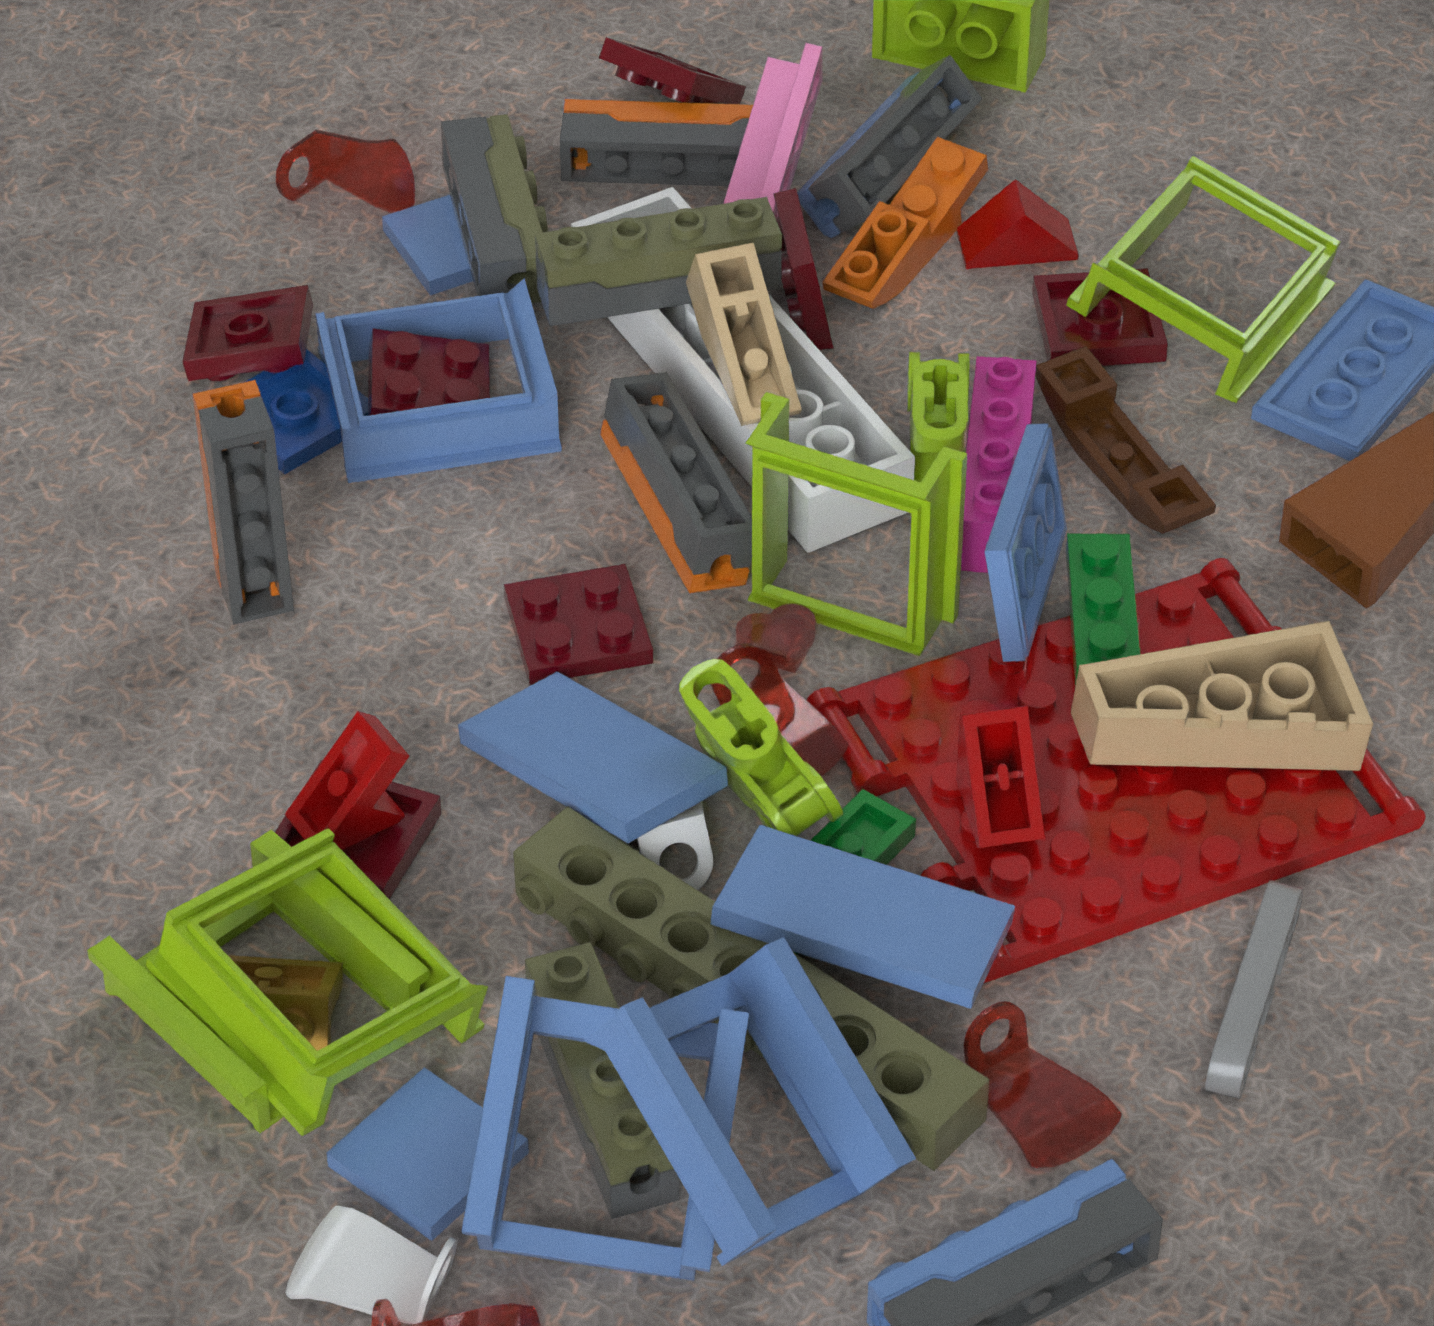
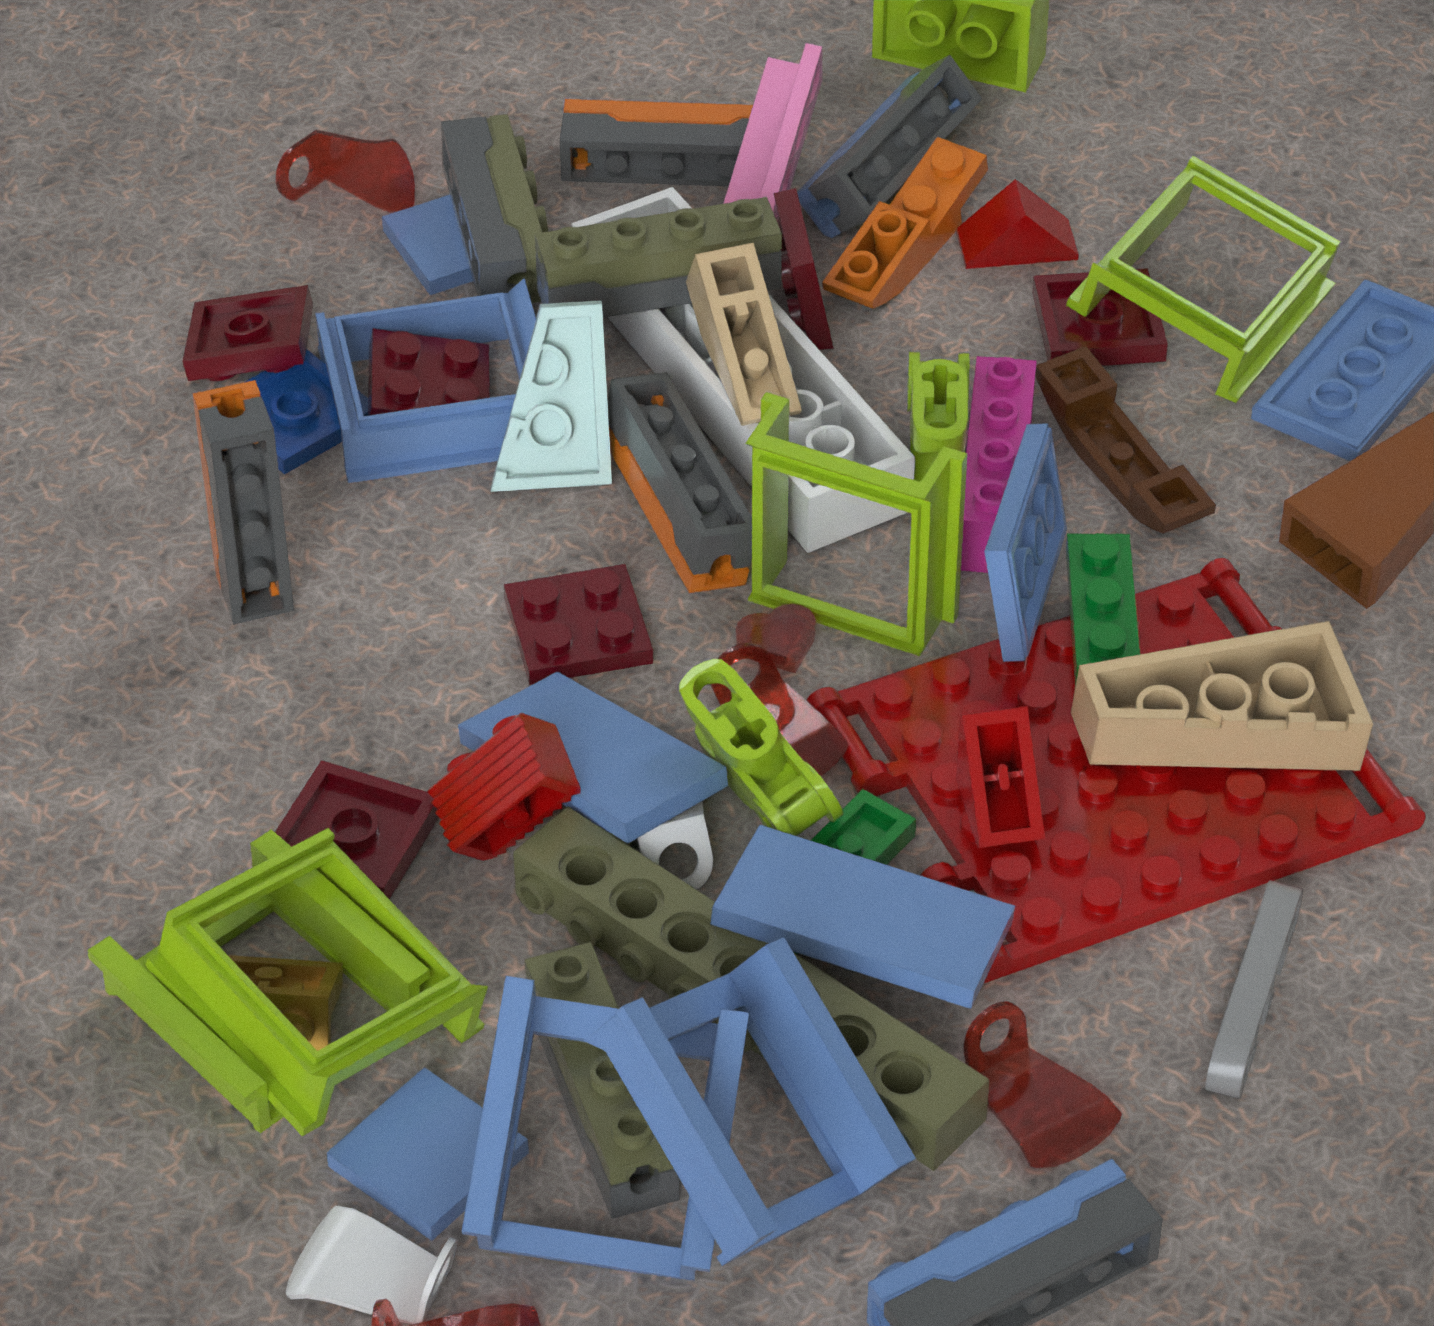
(351, 785): red slope -> none
(504, 787): none -> red brick
(560, 406): none -> light aqua wing
(671, 76): dark red plate -> none

